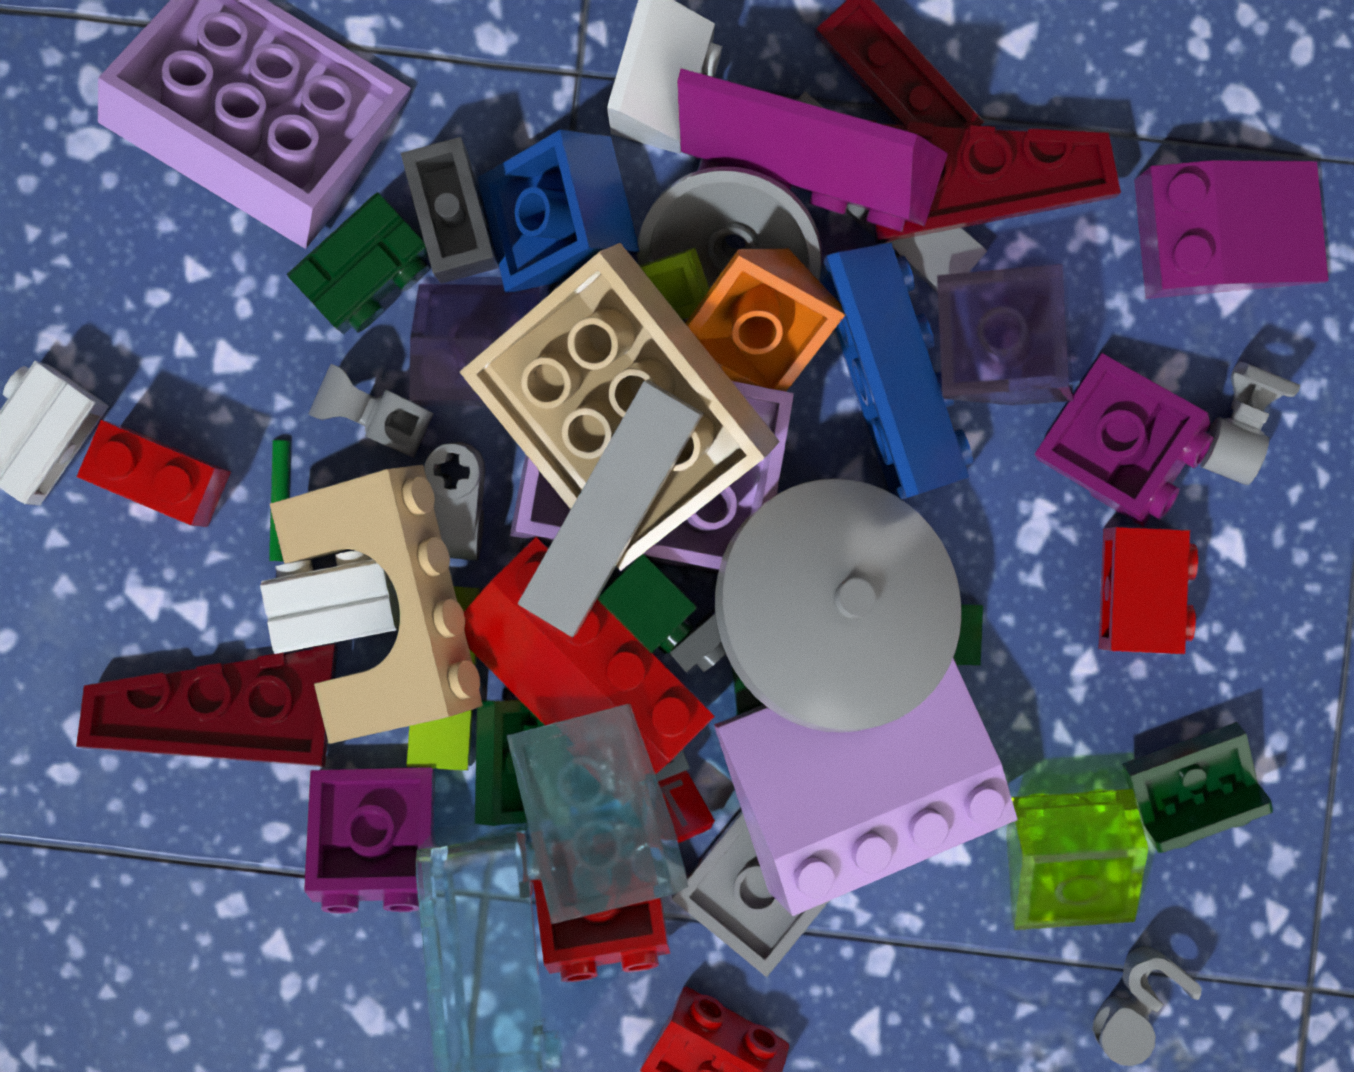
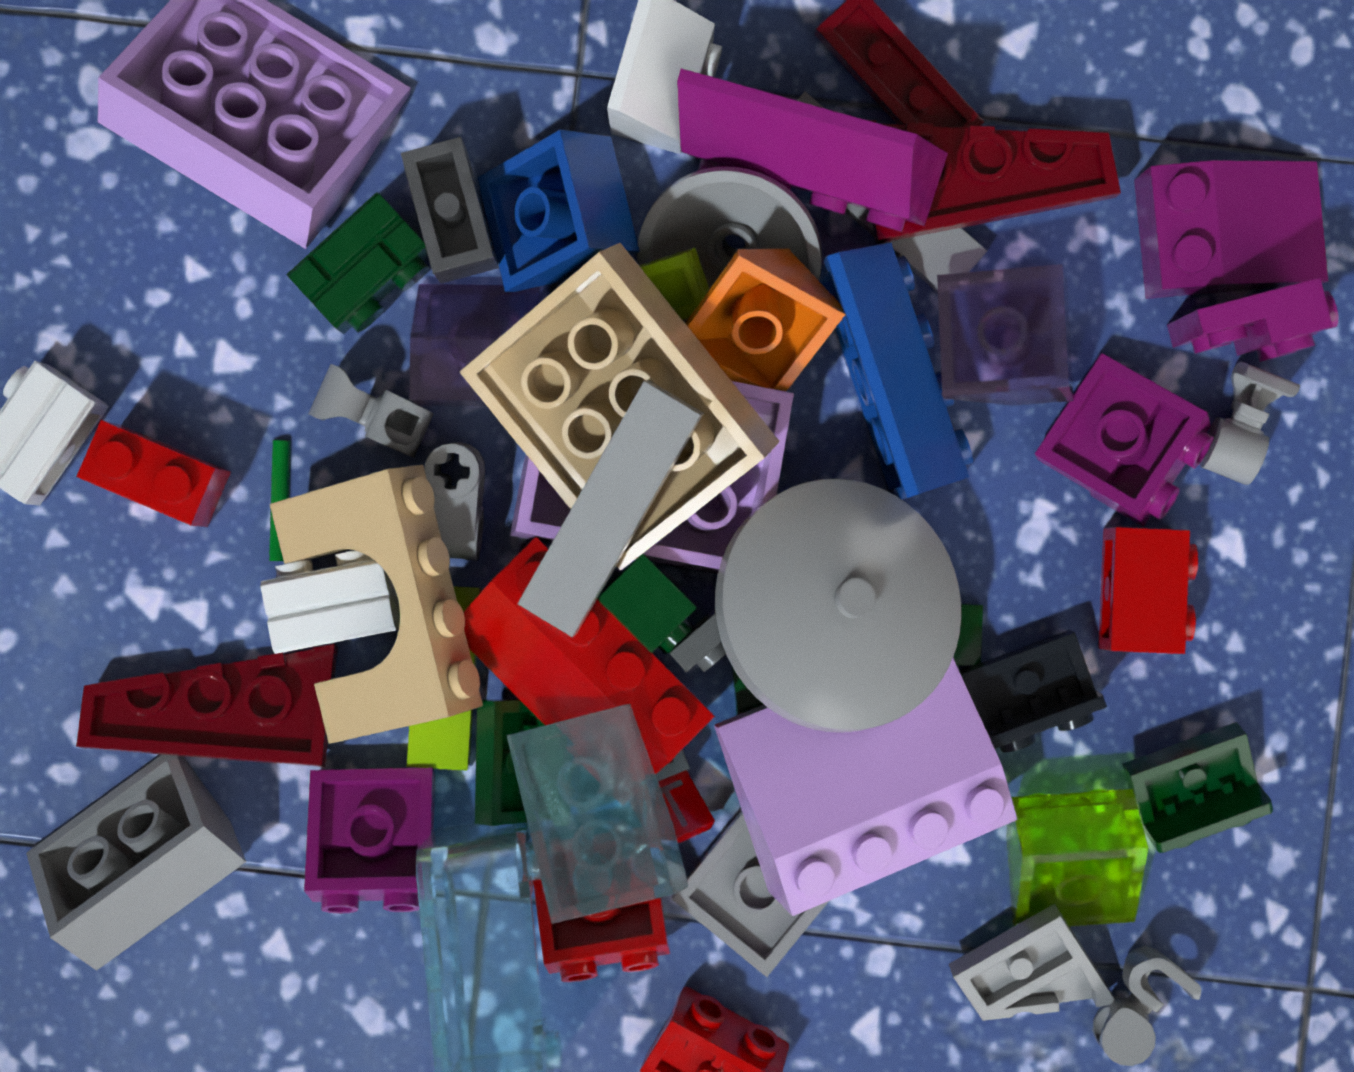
(132, 860): none -> light grey slope
(1030, 970): none -> light grey wing
(1033, 691): none -> black bracket
(1266, 322): none -> magenta plate

